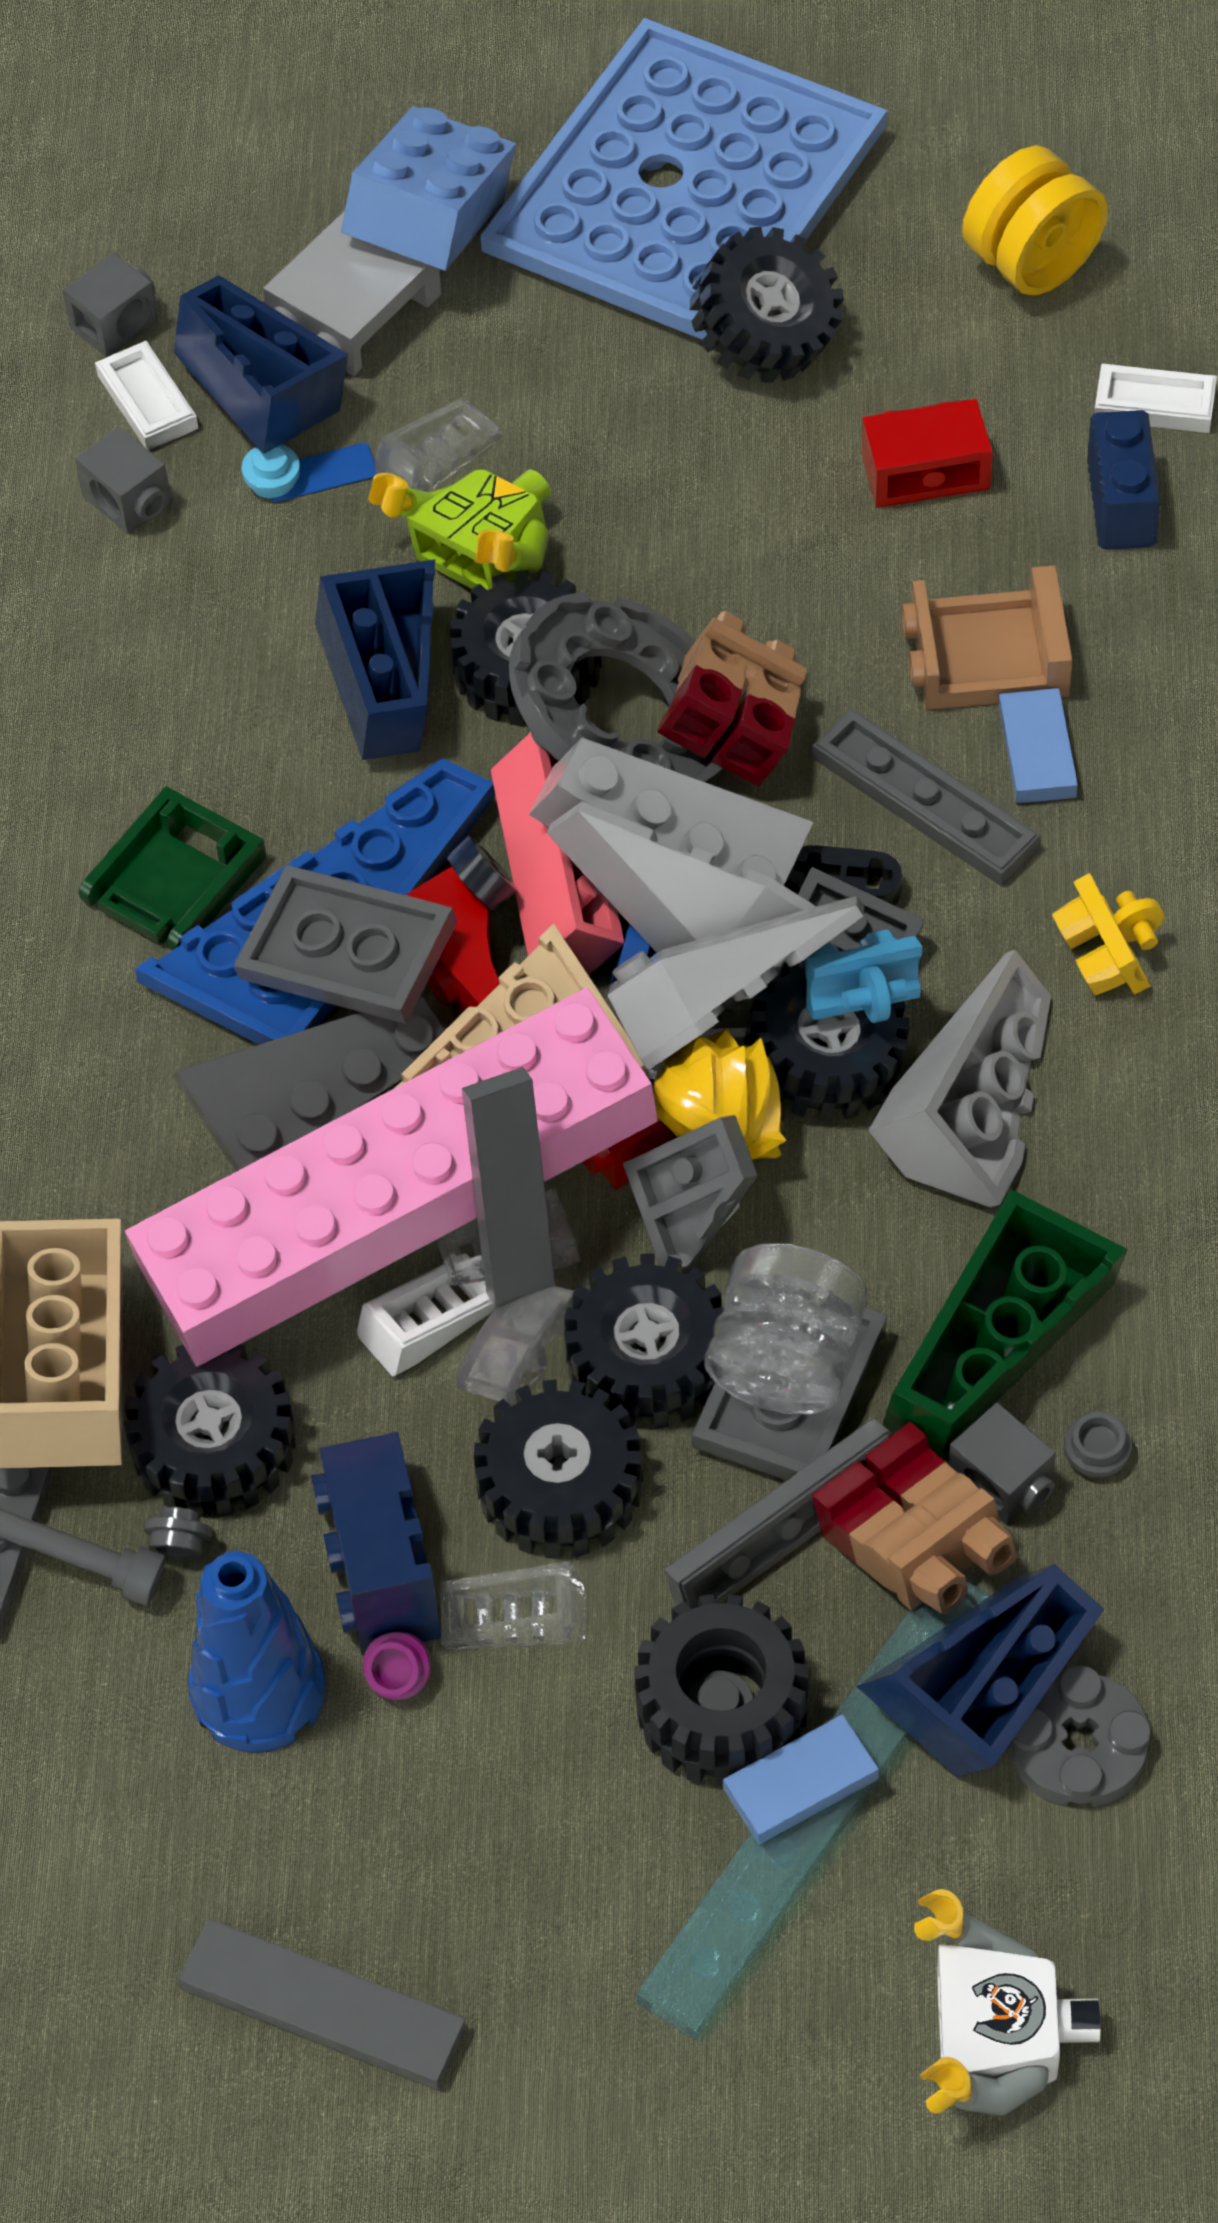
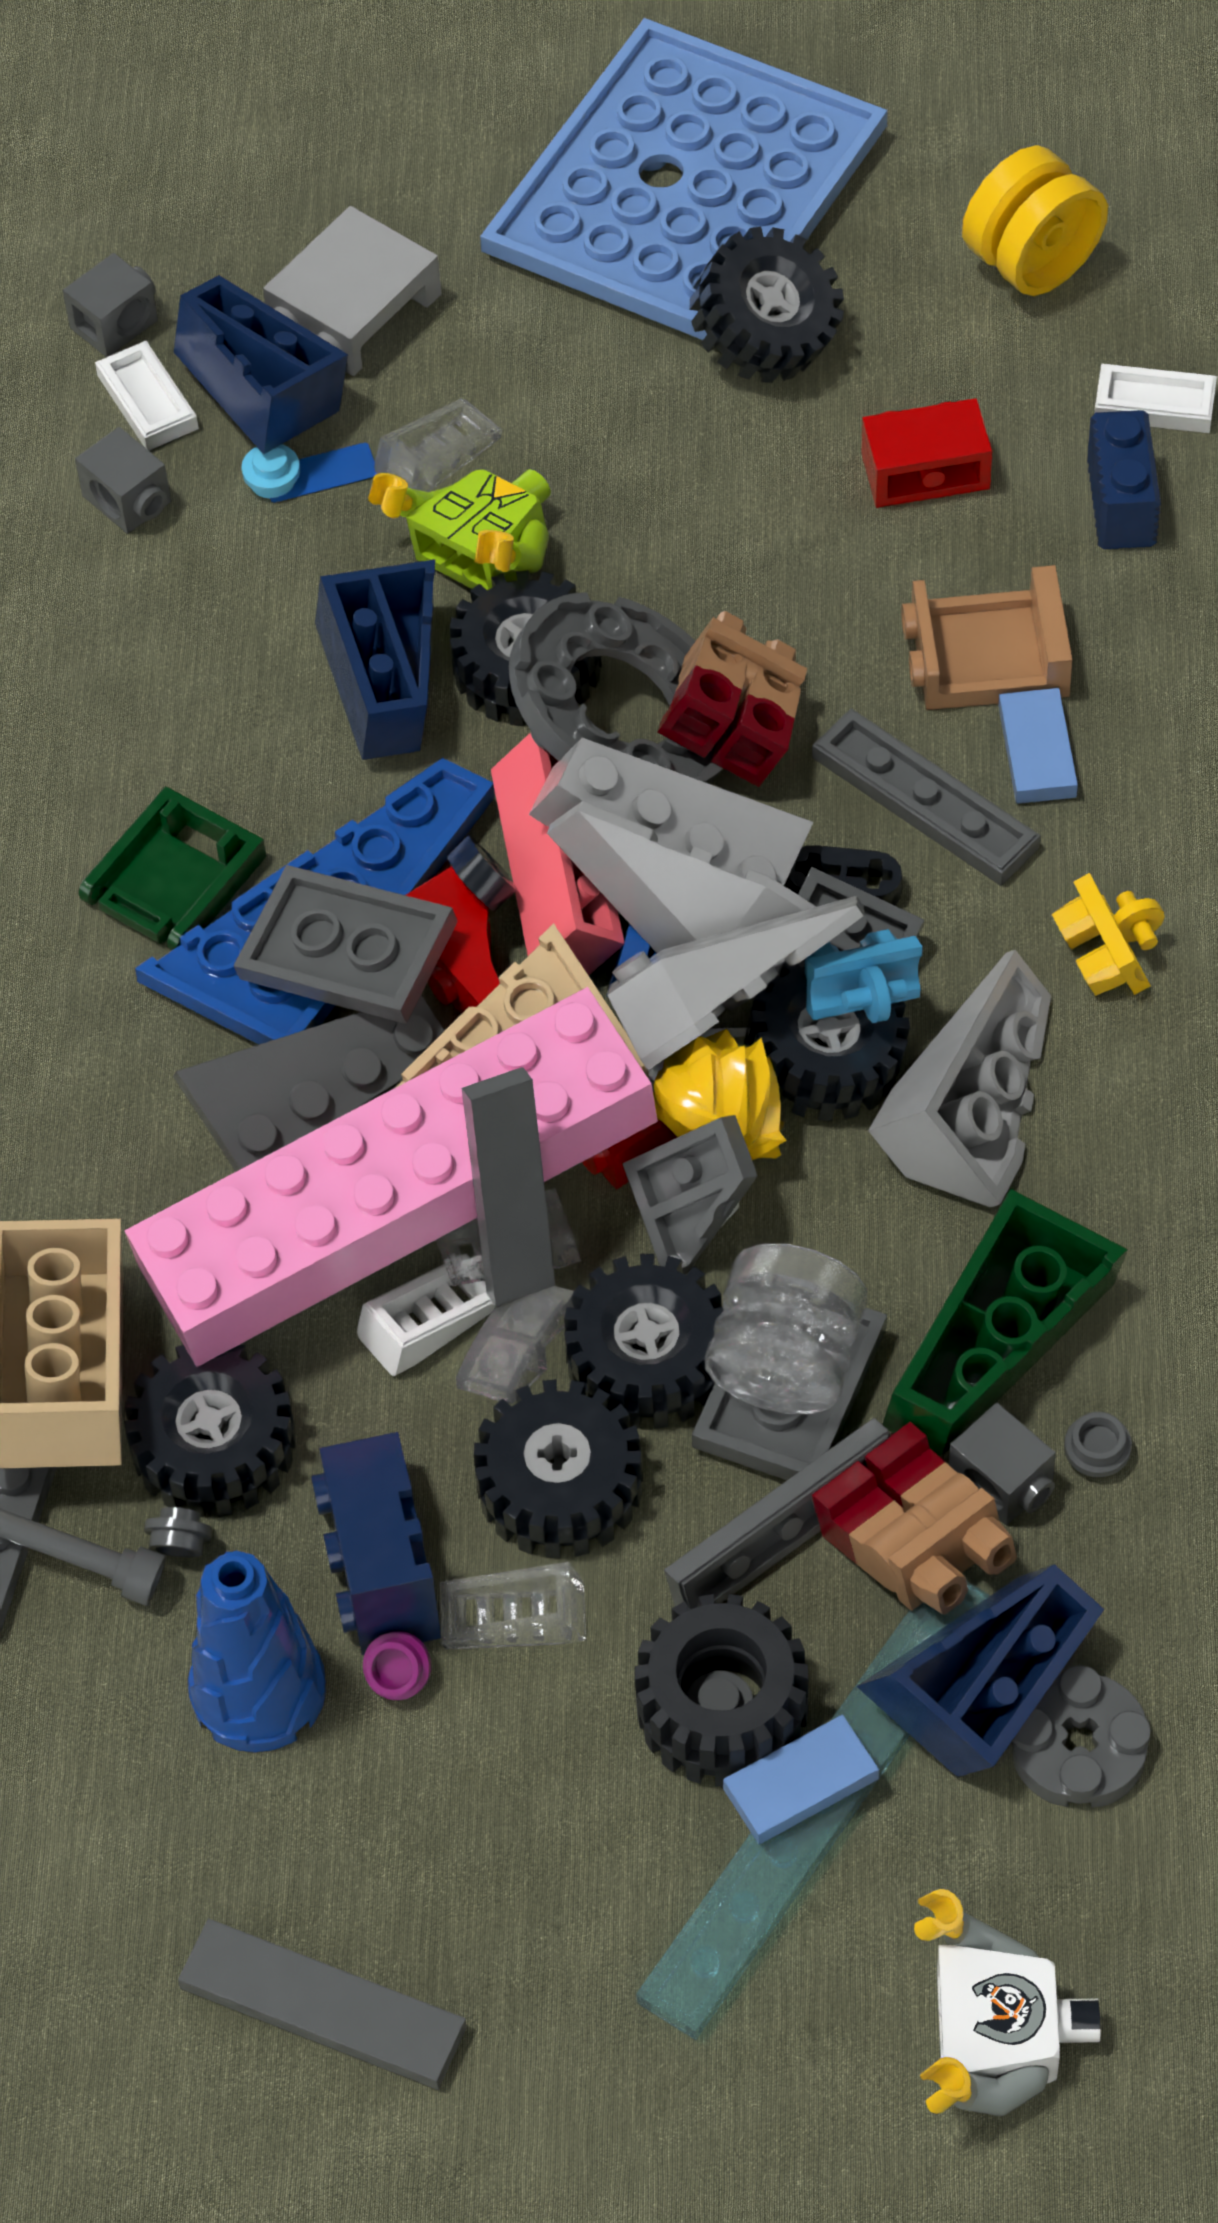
(428, 187): medium blue brick -> none

